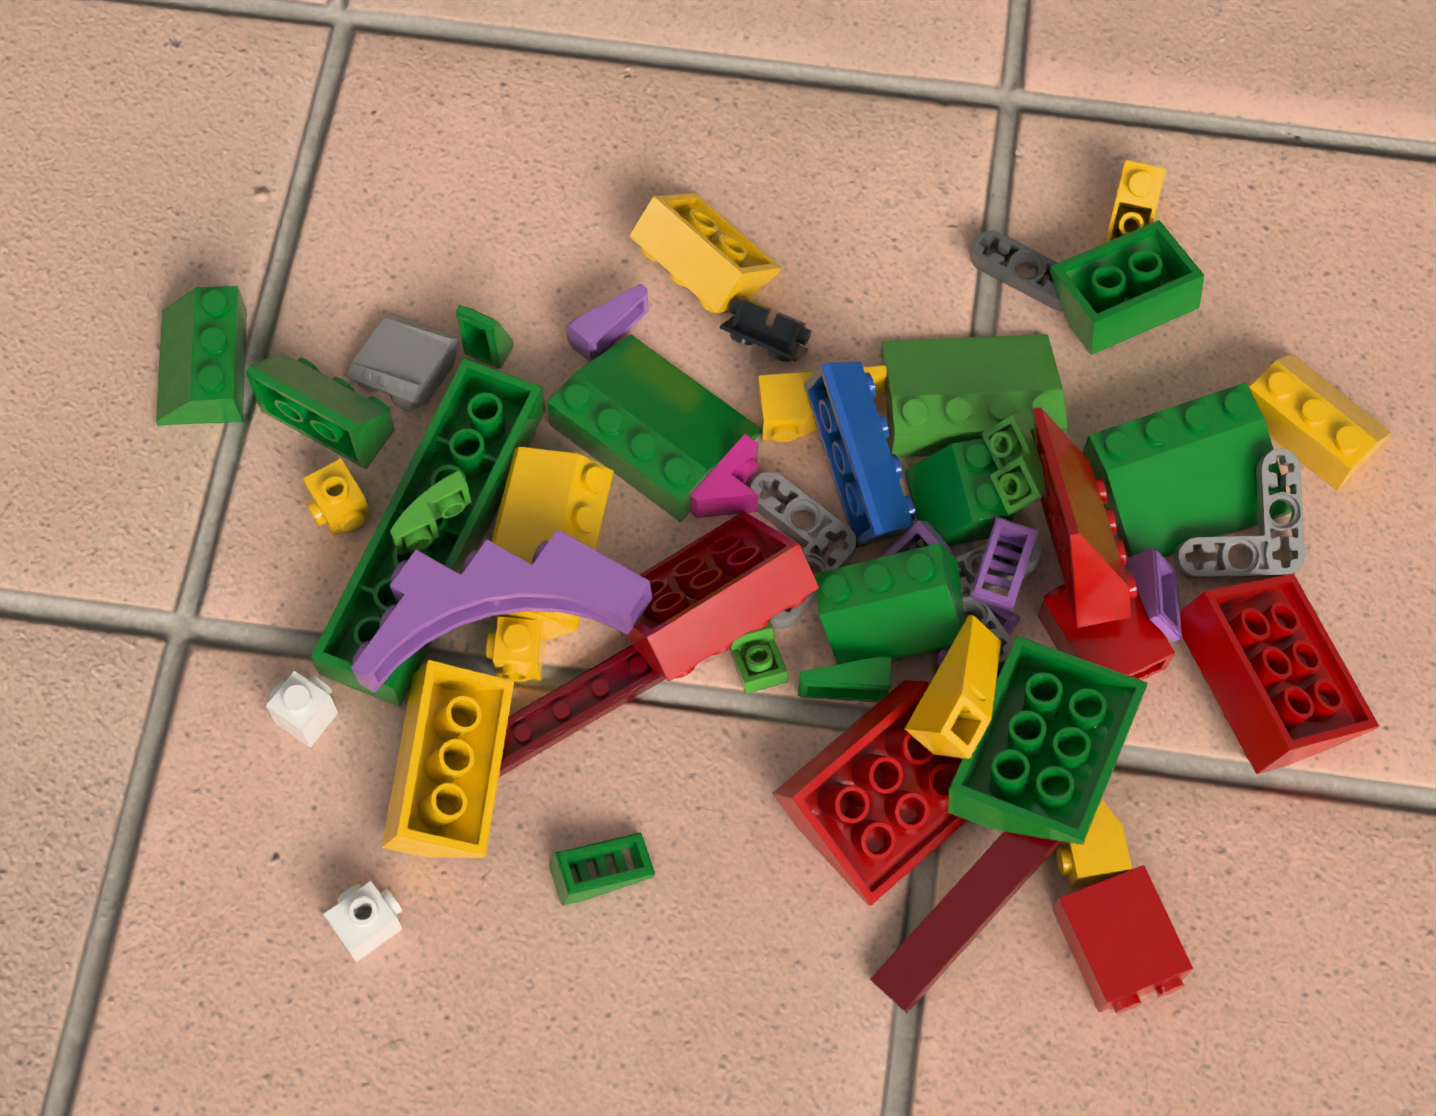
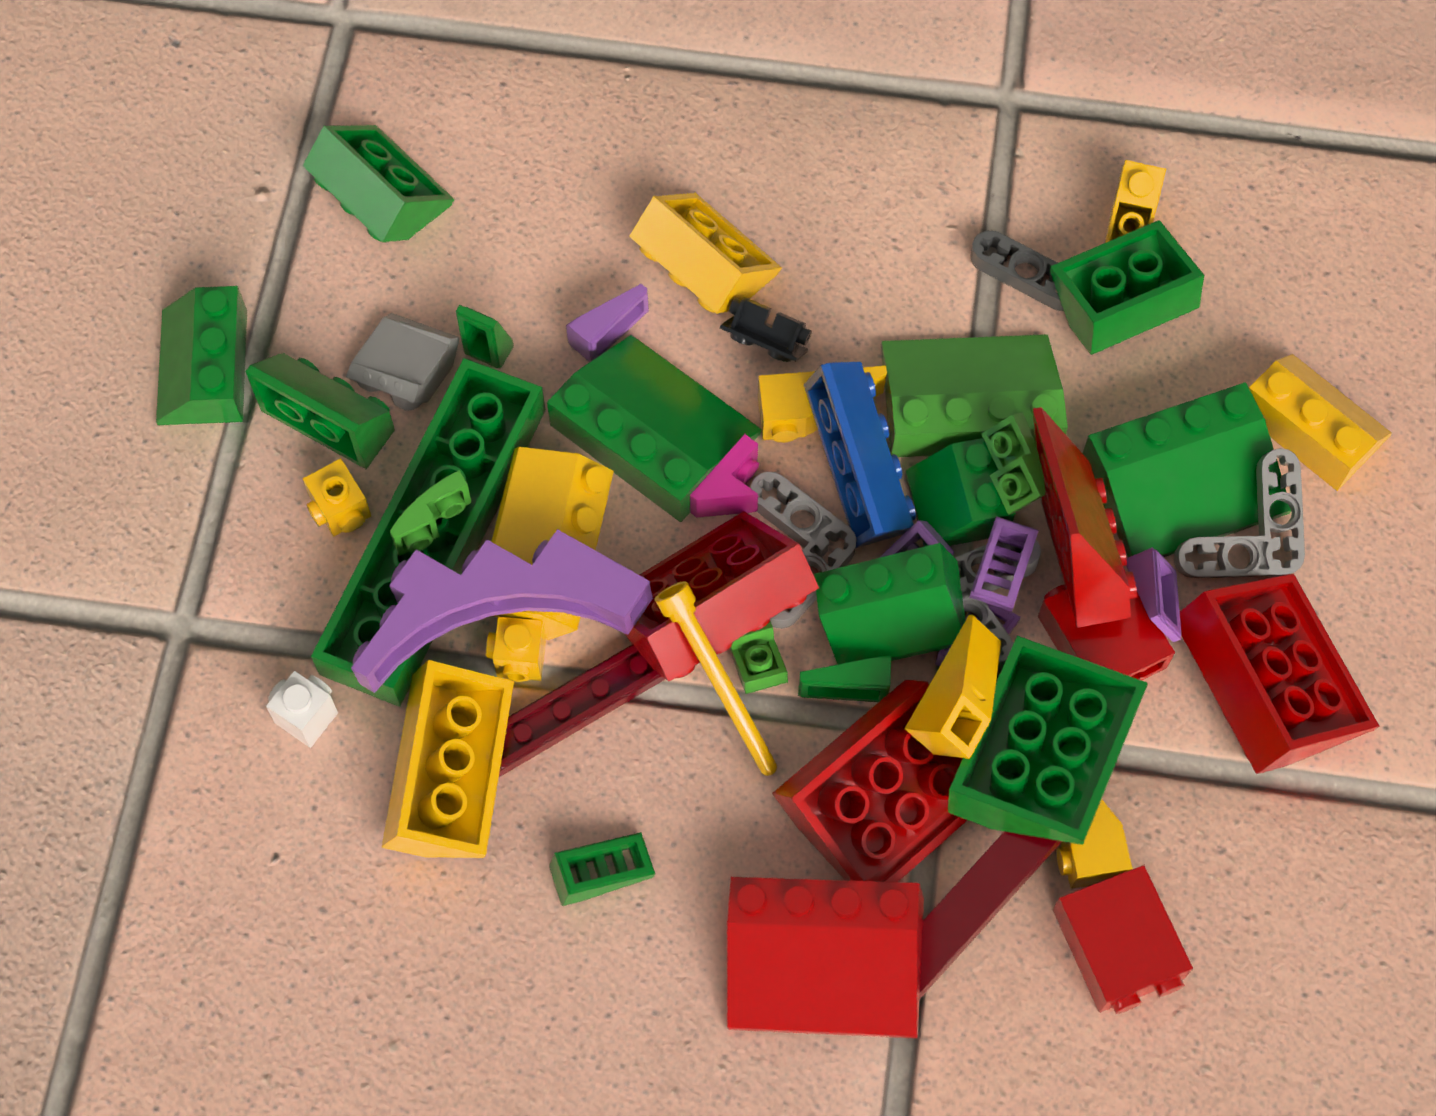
(364, 918): white brick -> none
(376, 181): none -> green slope
(679, 605): none -> yellow piece
(824, 956): none -> red slope

